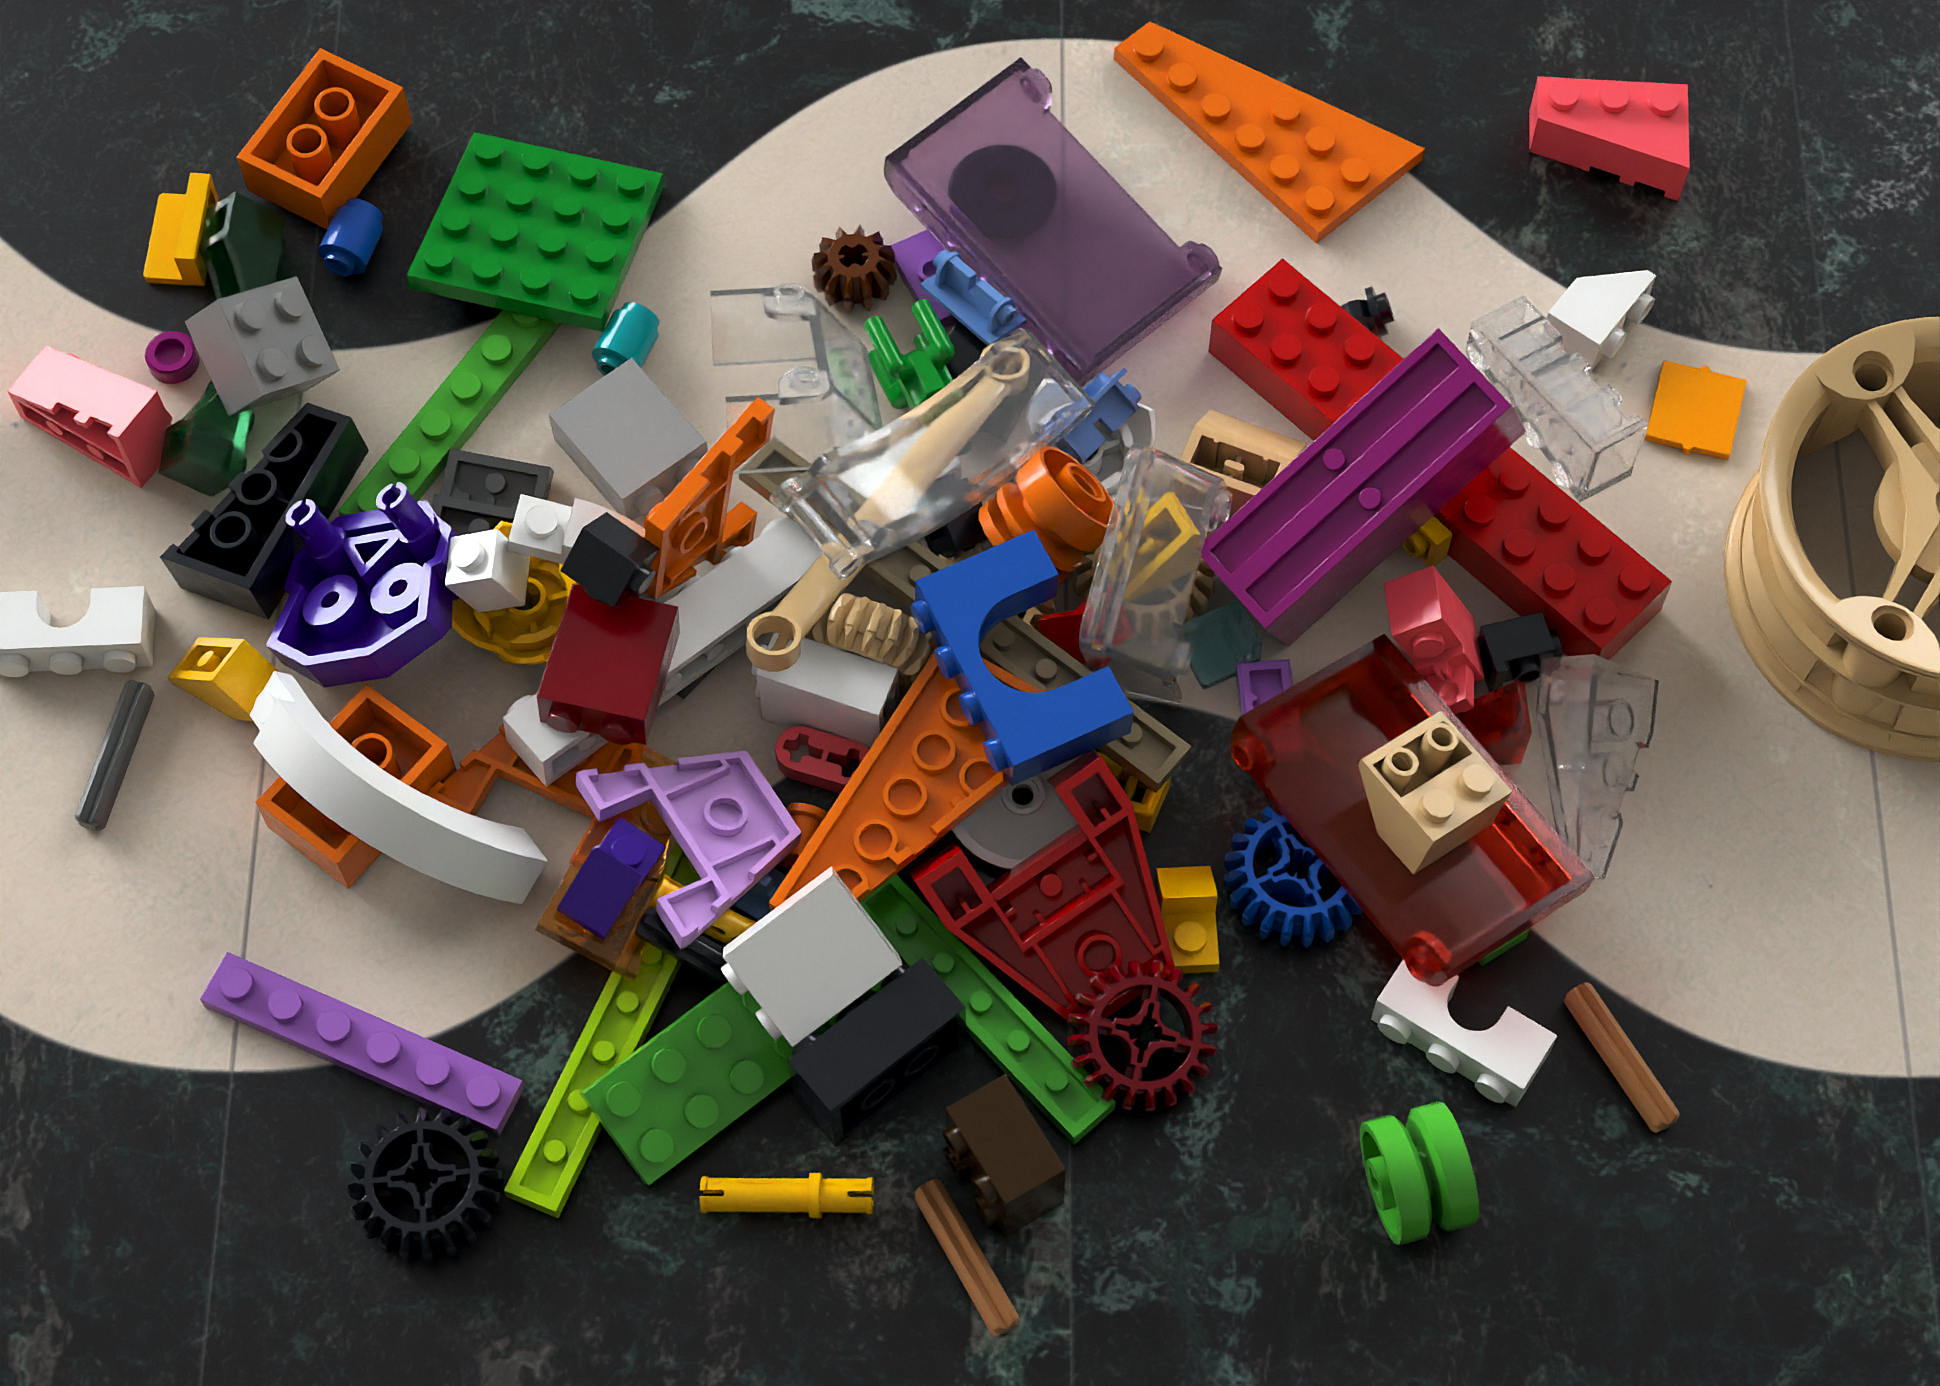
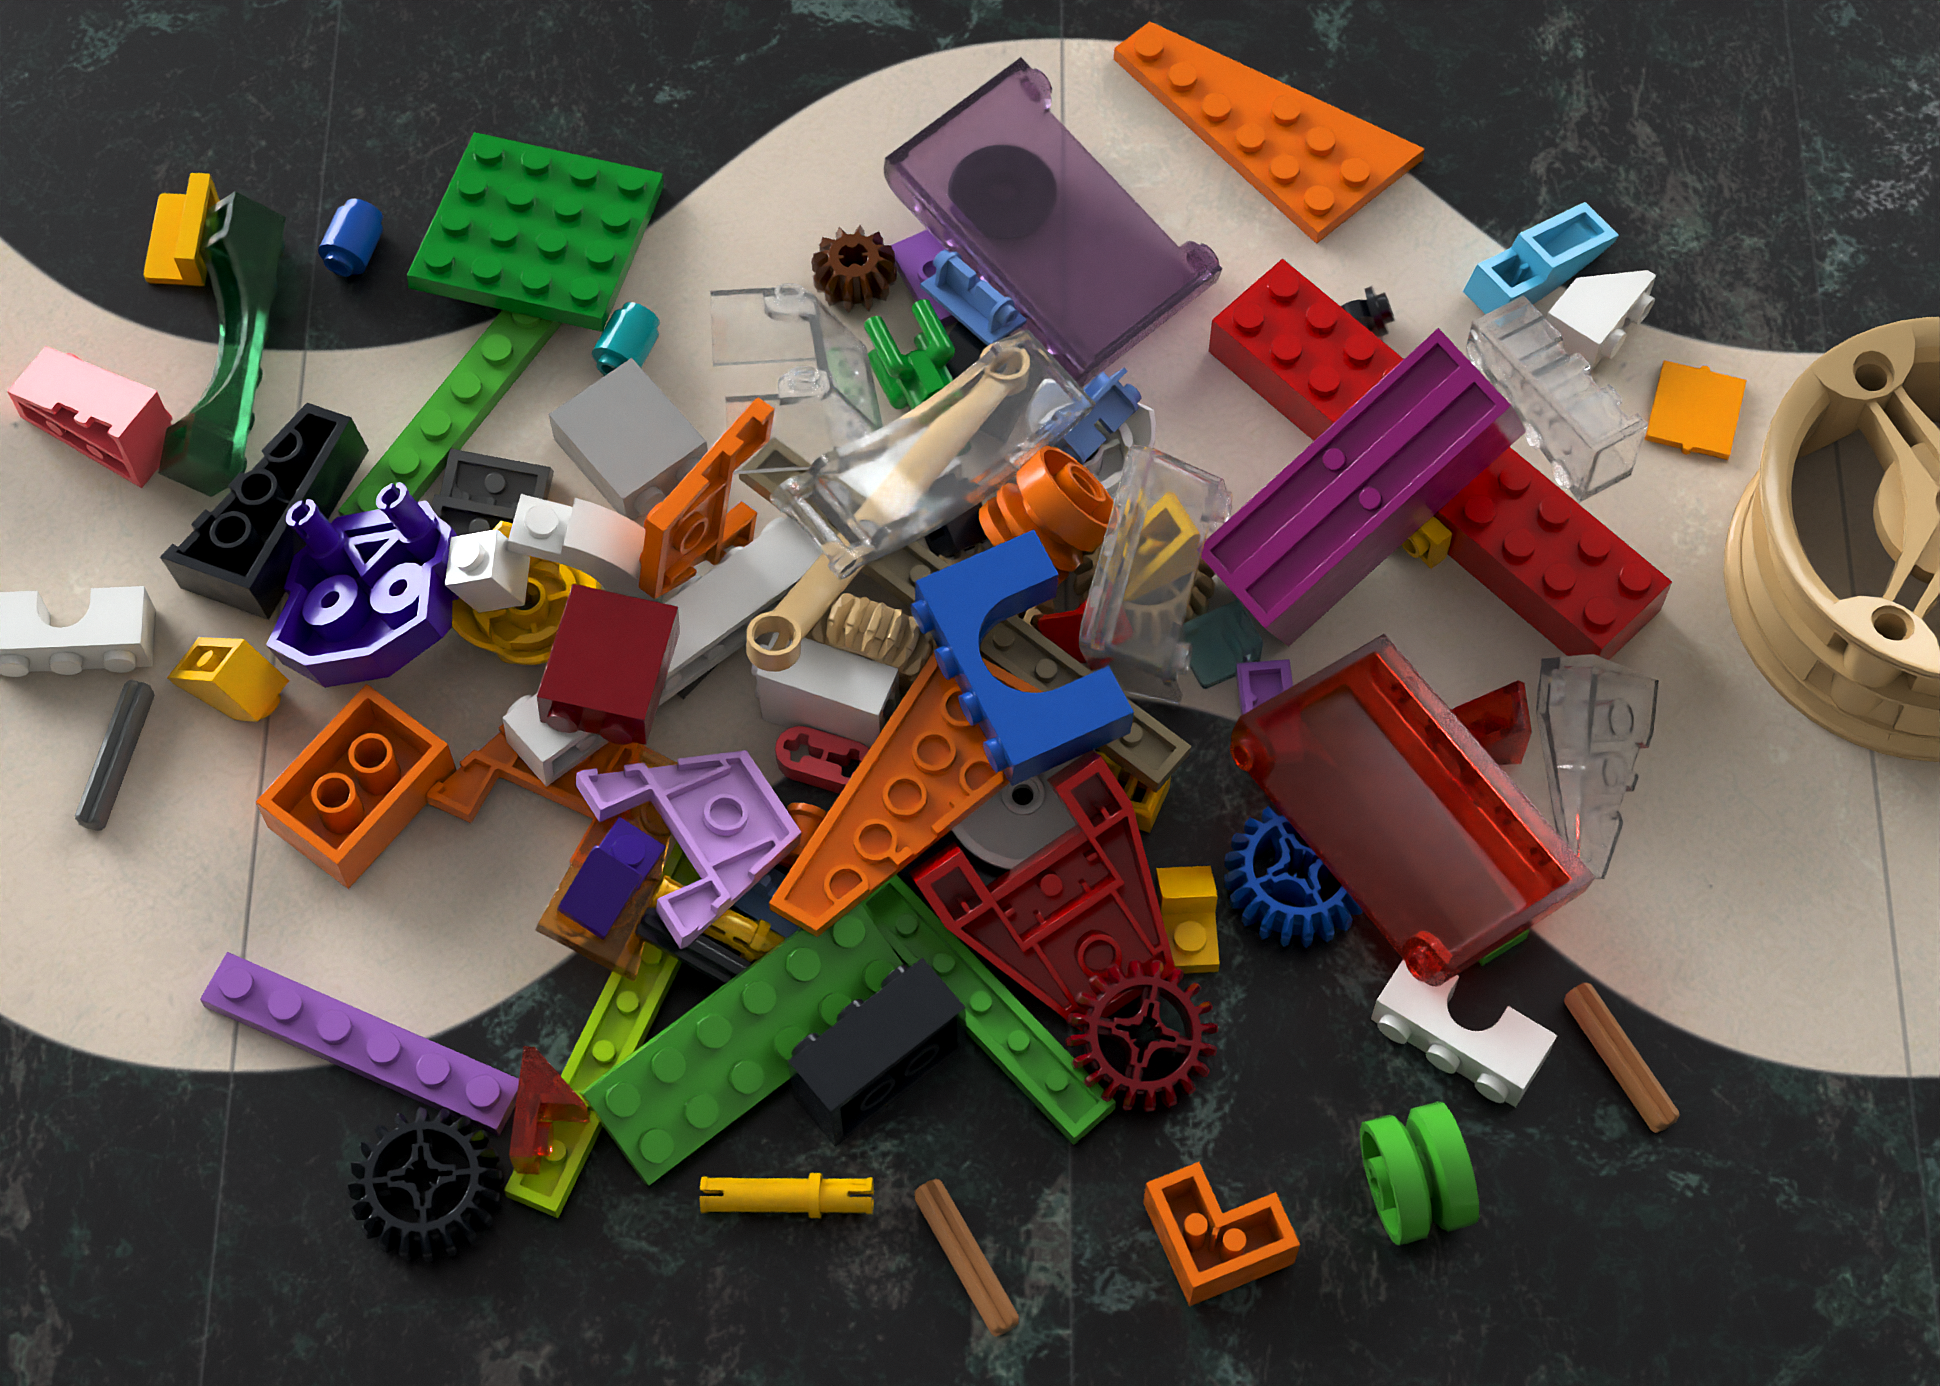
(172, 357): magenta tile -> none
(262, 345): light grey brick -> none
(325, 138): orange brick -> none
(383, 810): white arch -> none
(540, 1097): none -> clear red slope
(611, 561): black brick -> none
(809, 958): white brick -> none
(1004, 1156): dark brown brick -> none
(1214, 1248): none -> orange brick
(1239, 453): tan slope -> none
(1430, 791): tan slope -> none
(1436, 635): coral hinge -> none
(1515, 649): black brick -> none
(1540, 259): none -> medium azure slope
(1614, 127): coral wedge -> none

